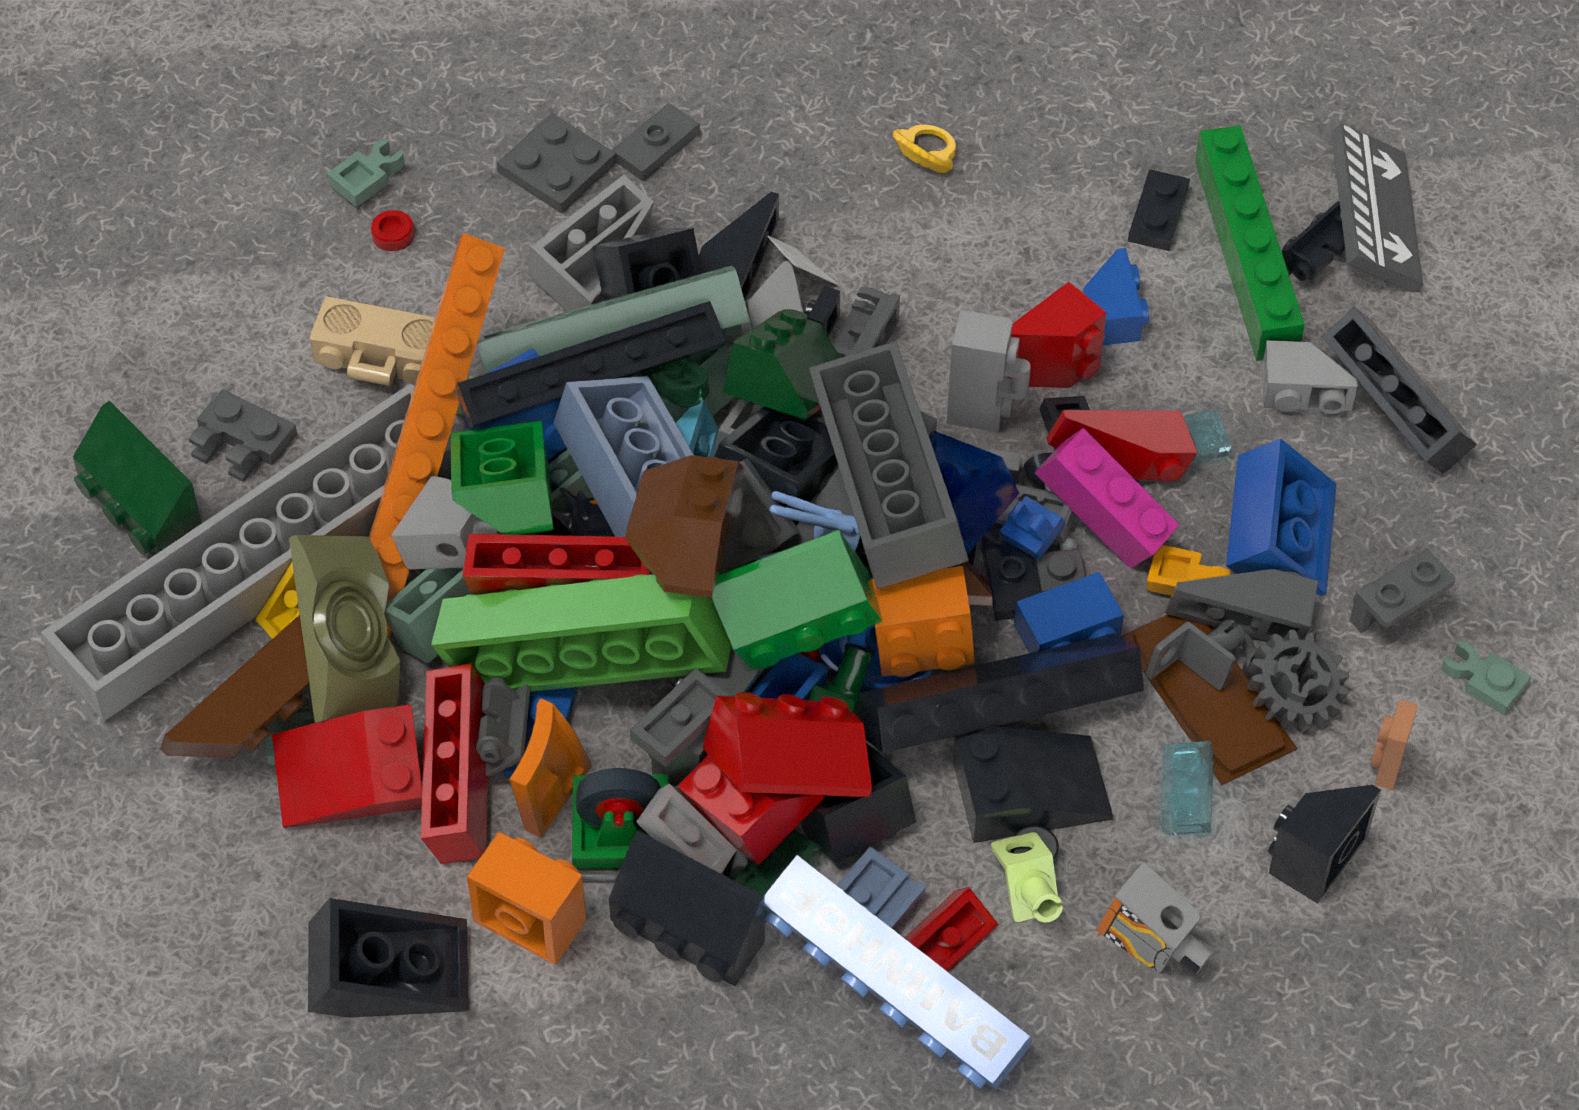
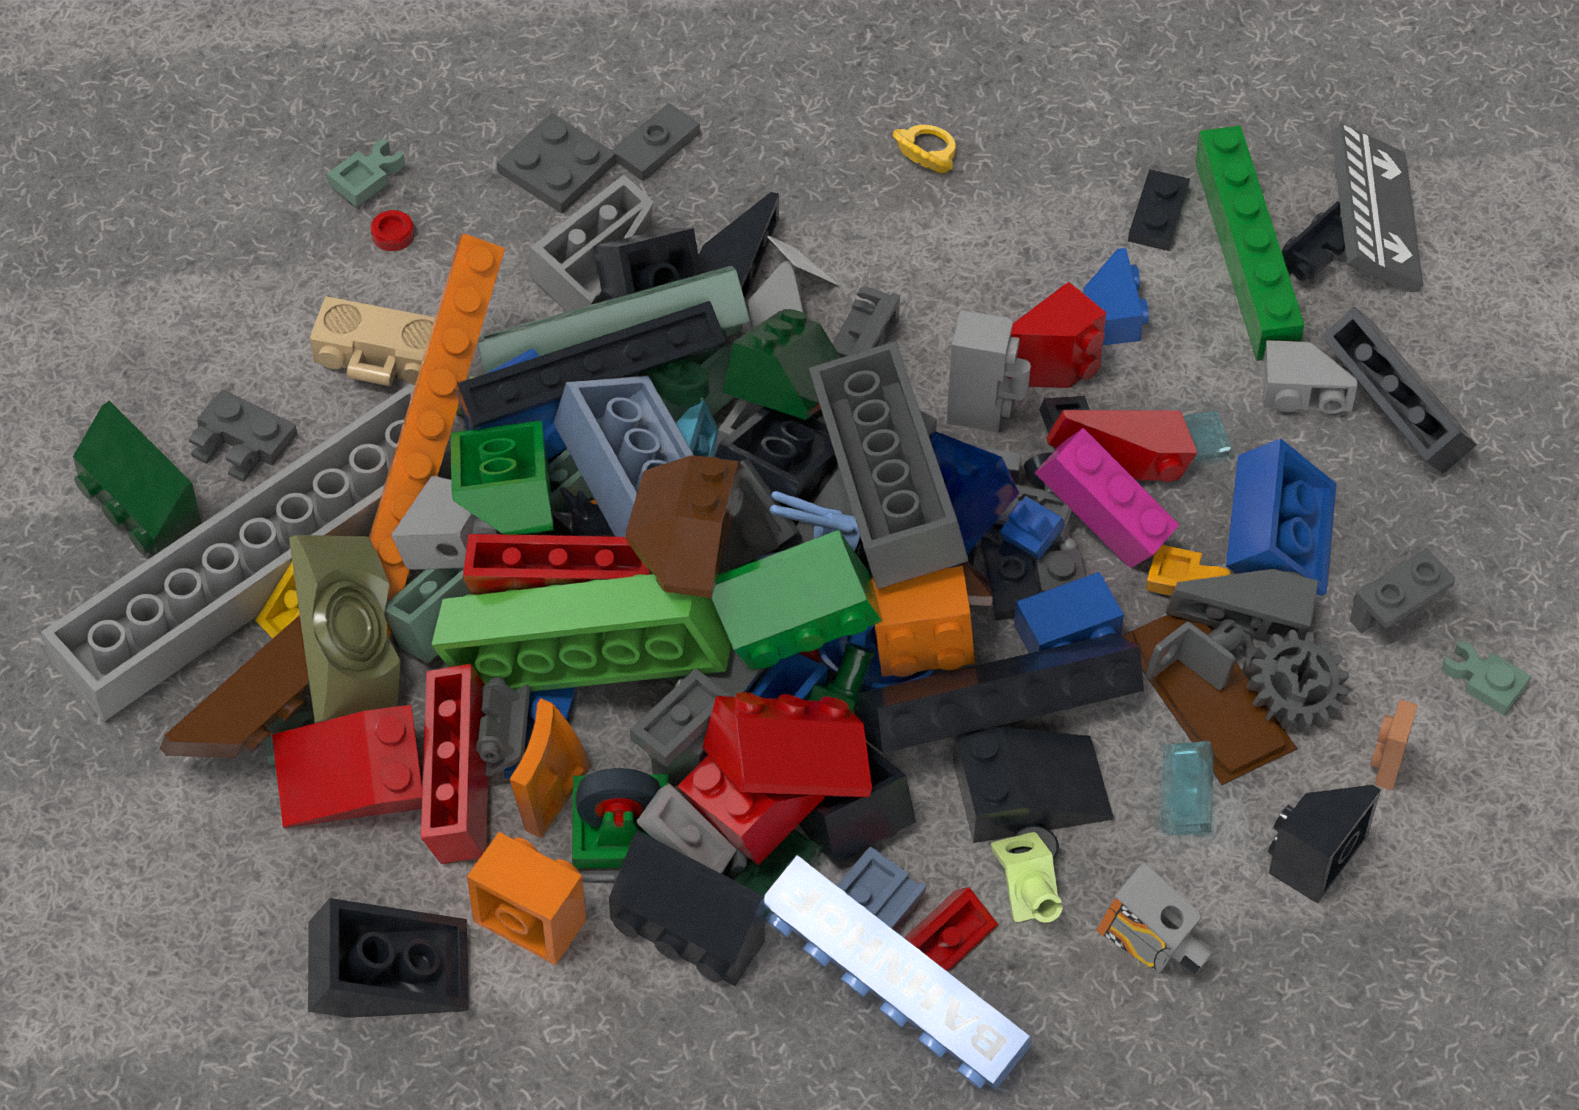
(825, 309): black plate -> none

